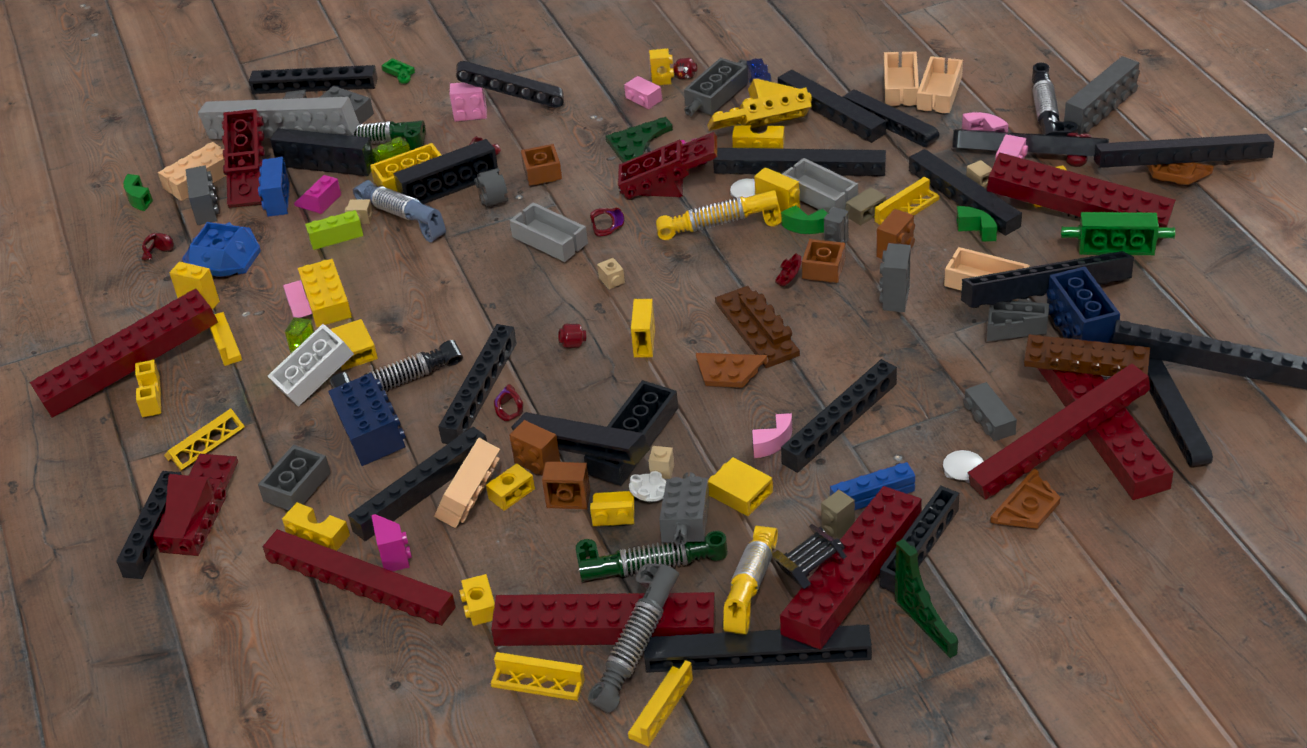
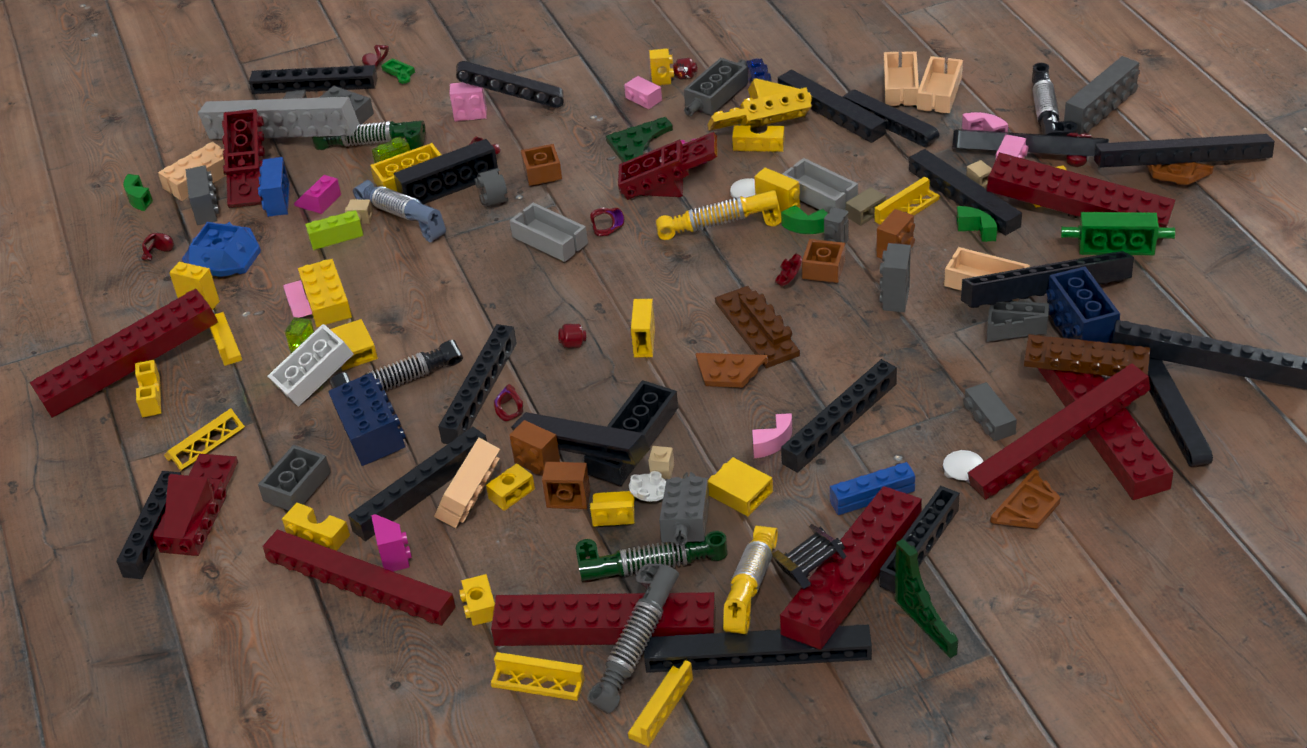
(323, 151): black brick -> none
(375, 59): none -> dark red piece
(611, 273): tan brick -> none
(837, 514): dark tan brick -> none
(841, 161): black brick -> none

